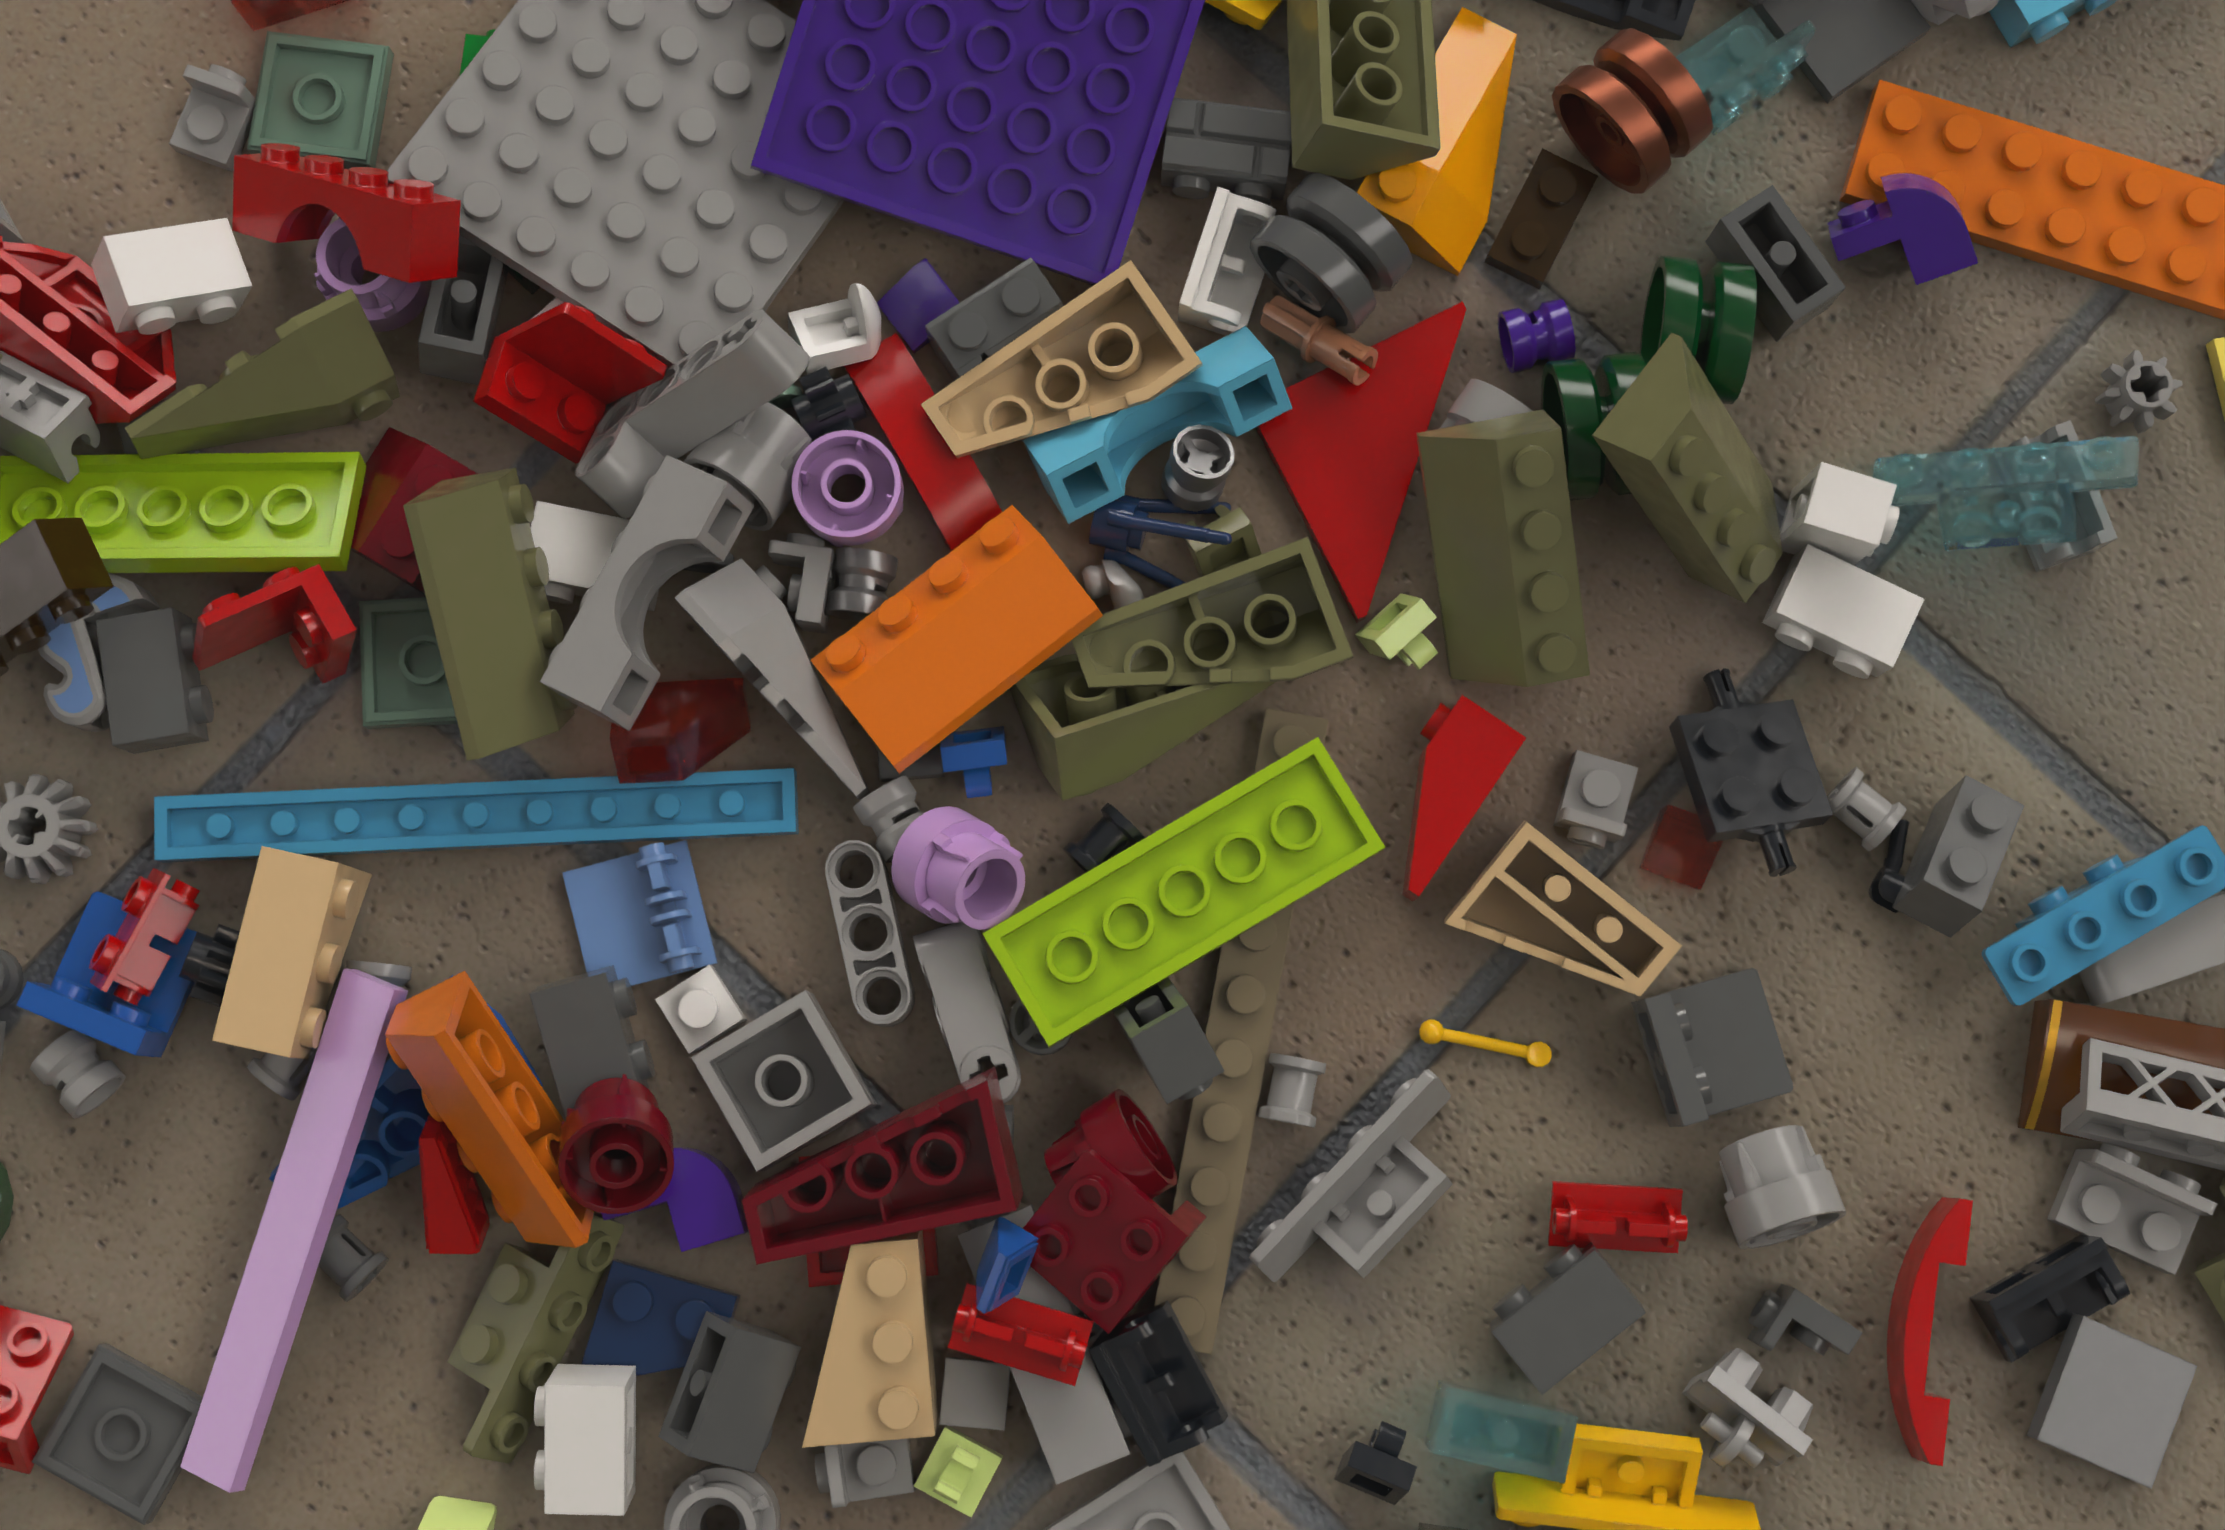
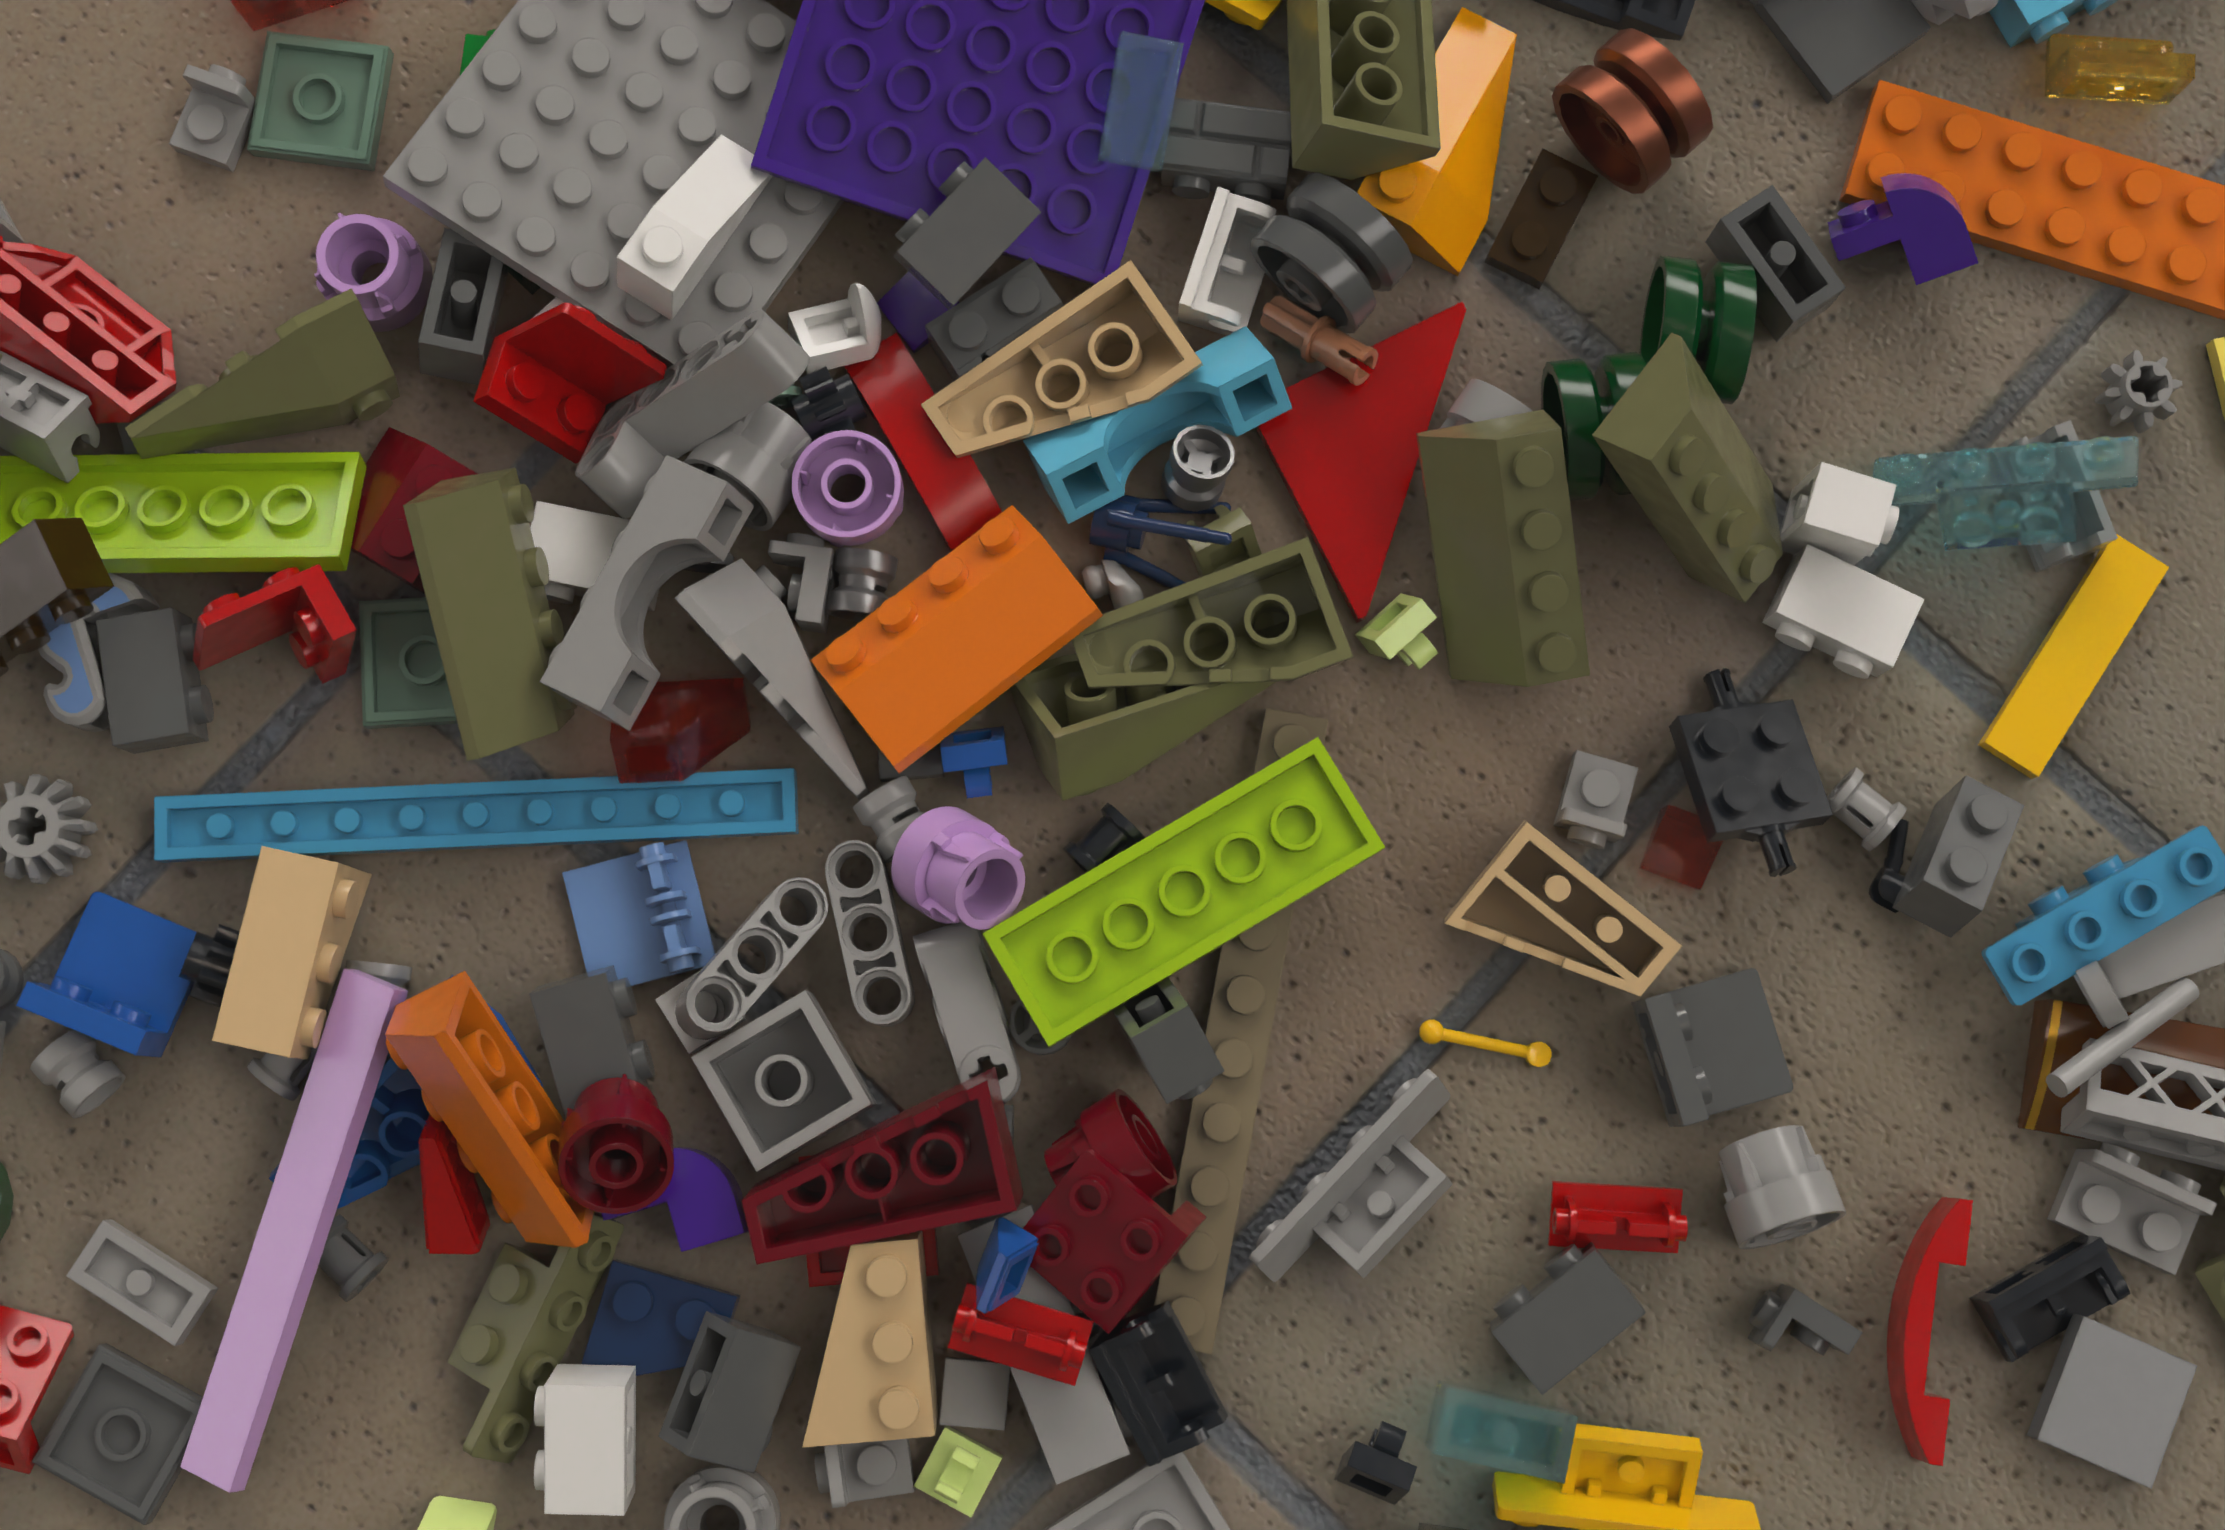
(127, 955): red hinge -> none
(142, 1282): none -> light grey plate
(171, 276): white brick -> none
(398, 227): red arch -> none
(689, 227): none -> white slope
(777, 941): none -> light grey beam
(965, 232): none -> dark grey brick
(1140, 101): none -> clear light blue tile
(1292, 1090): light grey bush -> none
(1454, 777): red slope -> none
(1536, 335): dark purple wheel -> none
(1743, 1421): light grey hips -> none
(1744, 62): clear light blue bracket -> none
(2073, 656): none -> yellow tile
(2100, 995): none -> light grey tile
(2115, 69): none -> clear yellow bracket
(2122, 1037): none -> light grey bar

